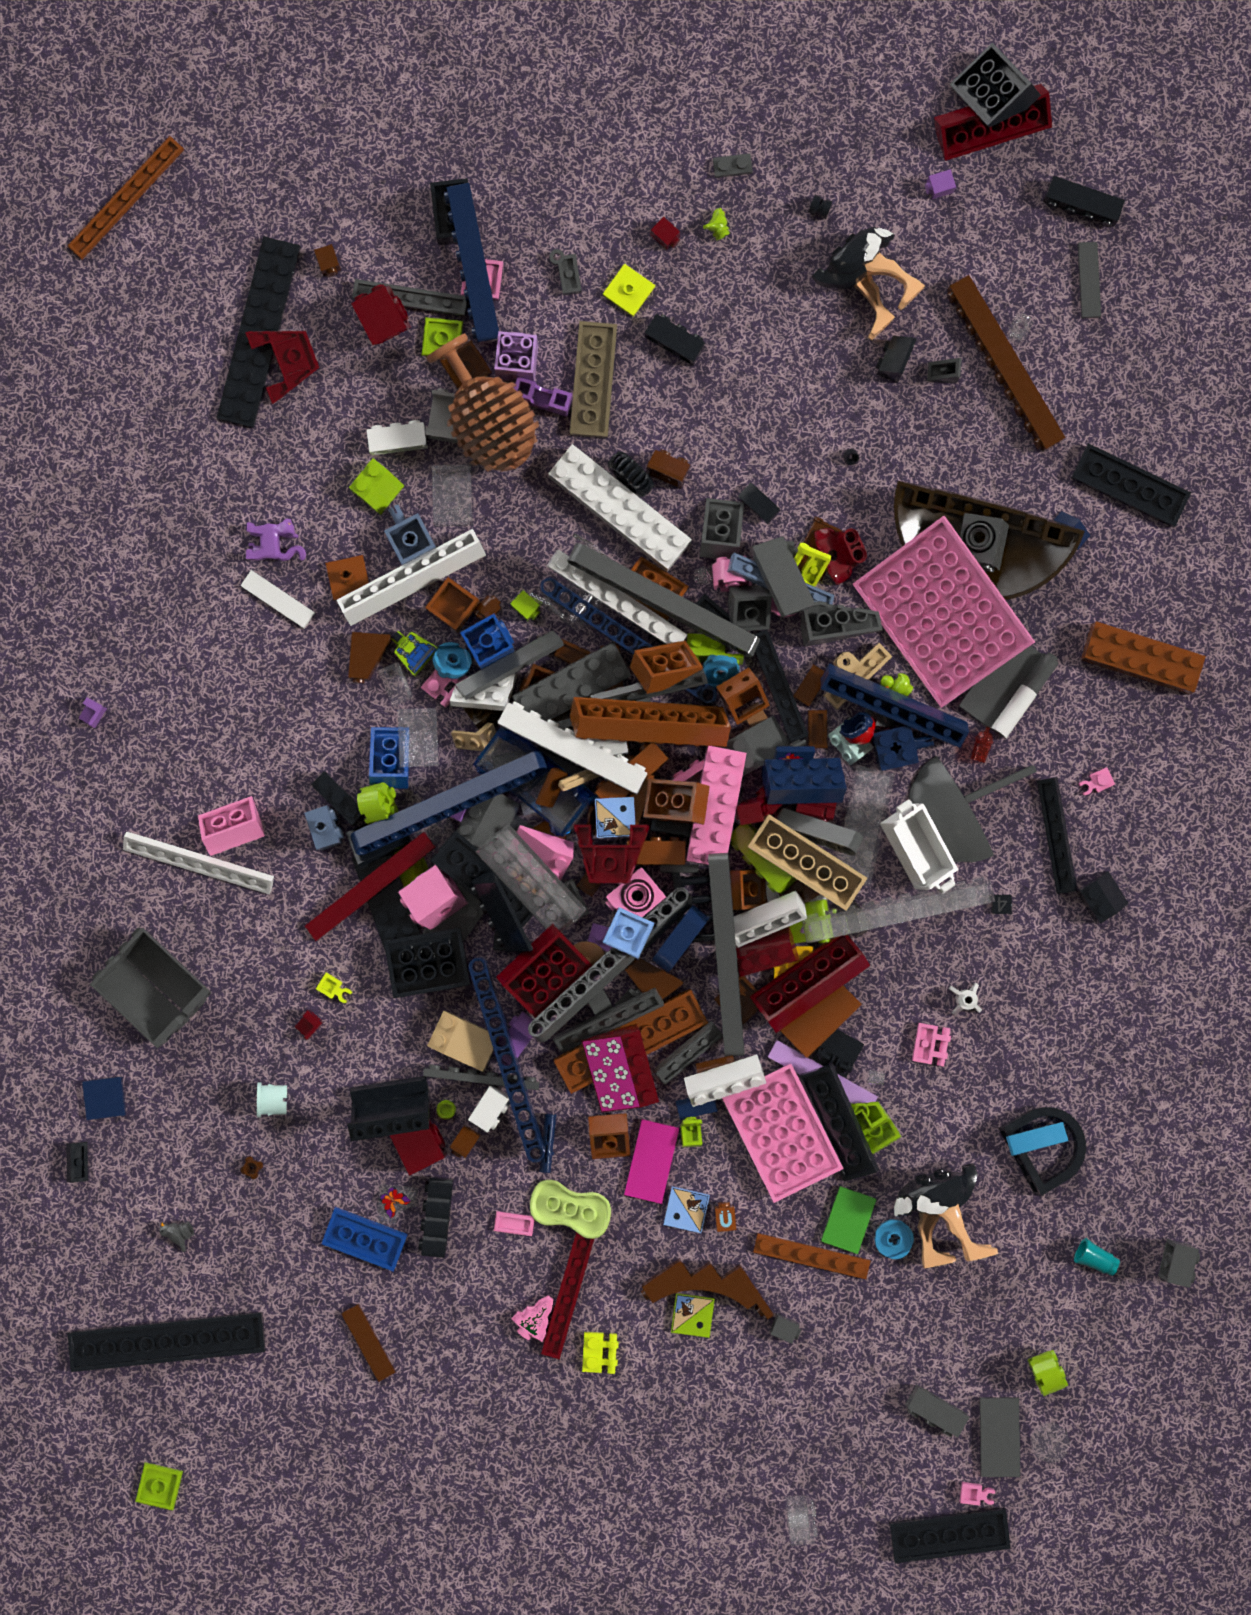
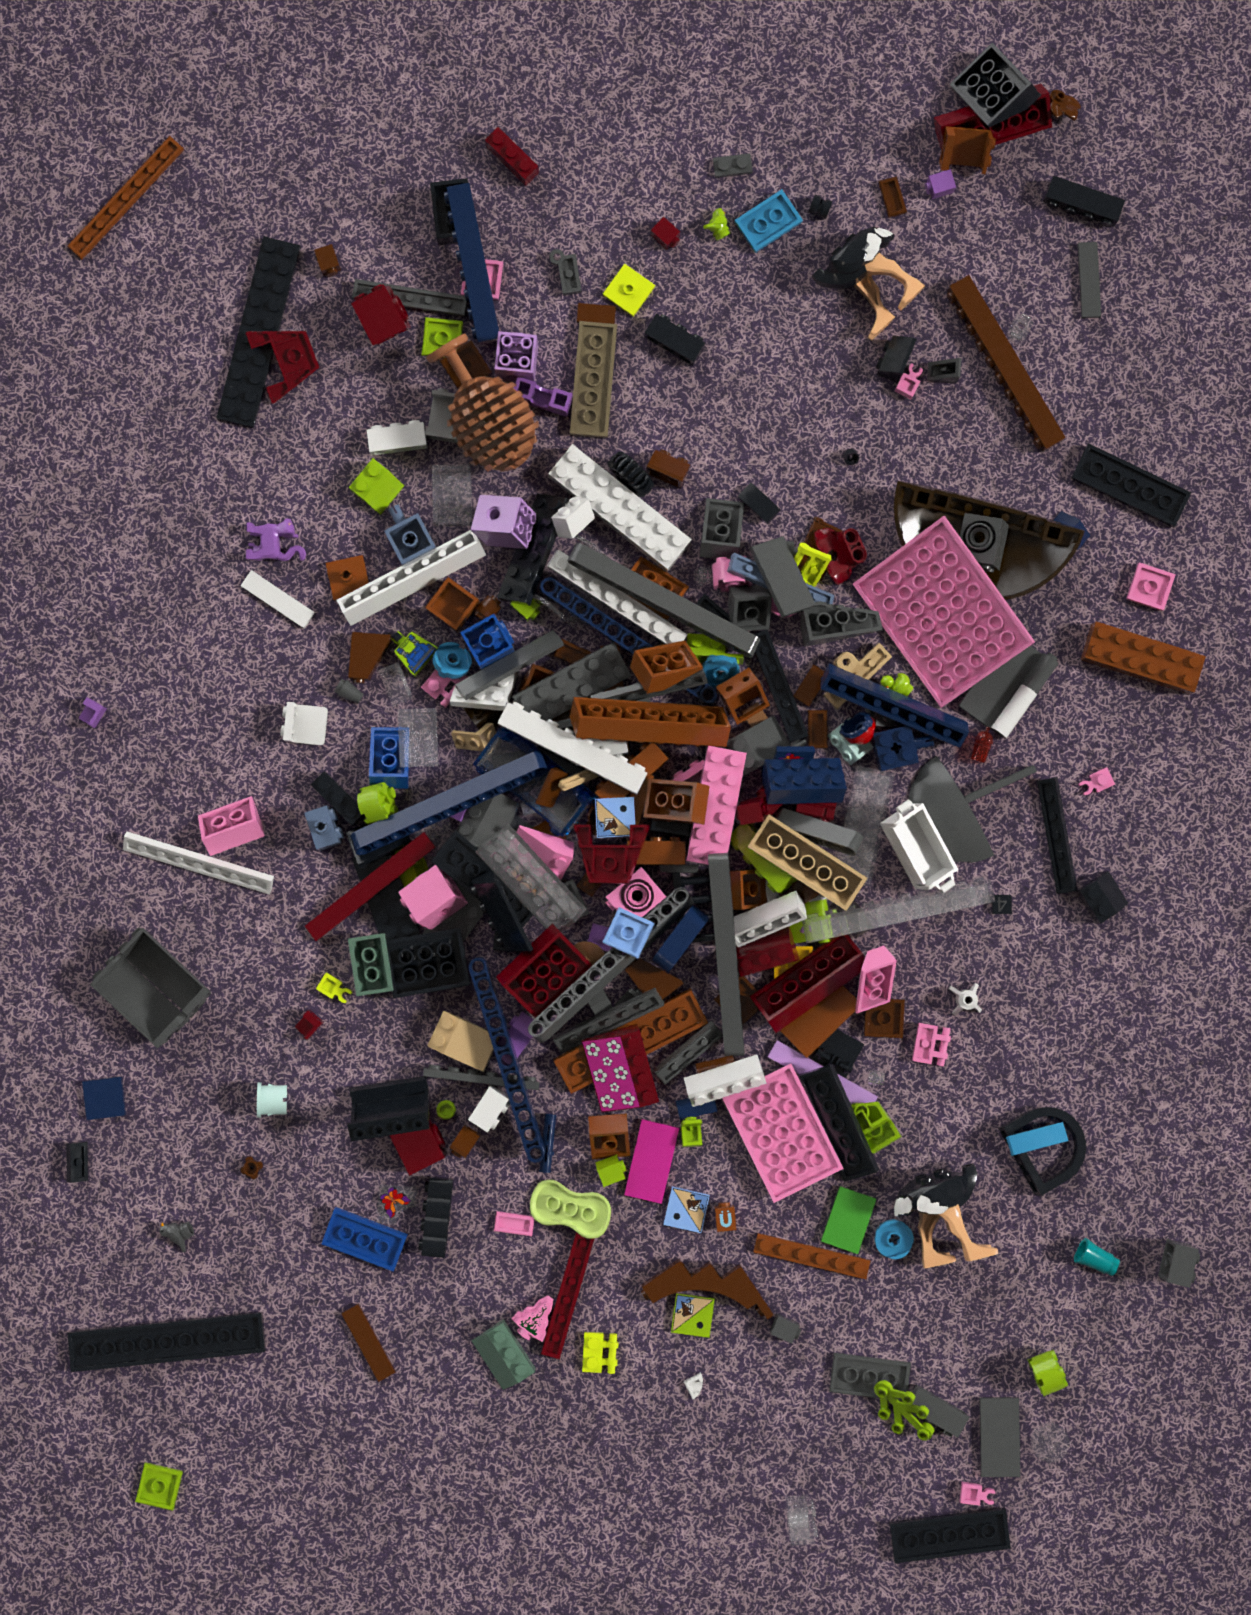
(304, 724): none -> white bracket
(348, 691): none -> dark grey cone
(370, 964): none -> sand green slope
(503, 521): none -> lavender brick
(504, 1355): none -> sand green slope
(512, 156): none -> dark red brick
(529, 563): none -> black plate
(573, 517): none -> white brick
(596, 313): none -> reddish brown tile
(611, 1170): none -> lime brick
(694, 1385): none -> white tile
(768, 221): none -> dark azure plate
(859, 1374): none -> dark grey tile
(875, 979): none -> bright pink slope
(885, 1020): none -> reddish brown plate
(886, 1393): none -> lime plant
(892, 197): none -> reddish brown tile
(908, 382): none -> bright pink plate
(966, 148): none -> dark orange panel
(1064, 105): none -> reddish brown plate
(1150, 586): none -> bright pink plate

